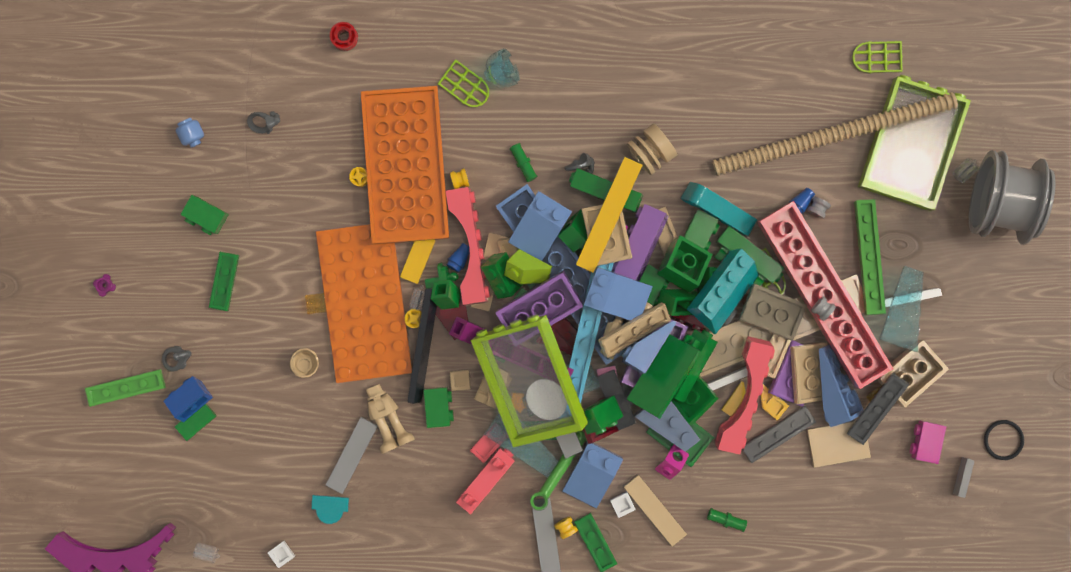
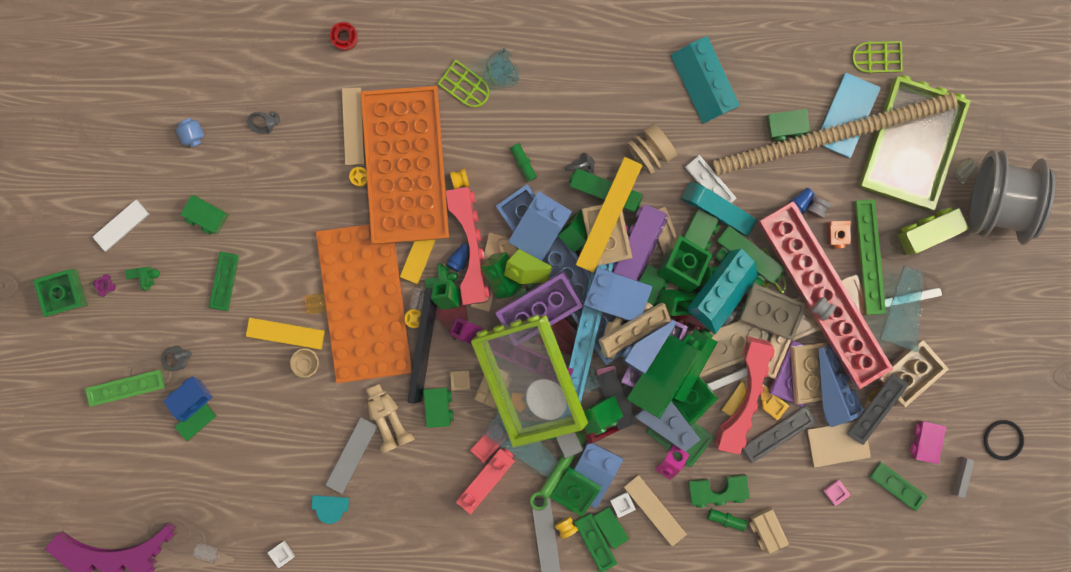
(60, 293): none -> green brick
(121, 225): none -> white tile
(145, 274): none -> green piece
(285, 333): none -> yellow tile
(353, 126): none -> tan tile
(575, 492): none -> green tile
(611, 527): none -> green tile
(705, 80): none -> teal slope
(707, 177): none -> white tile
(735, 490): none -> green arch
(768, 530): none -> tan brick
(788, 124): none -> green brick
(833, 229): none -> brick
(836, 492): none -> bright pink tile
(851, 102): none -> medium azure tile
(898, 486): none -> green tile
(932, 230): none -> brick

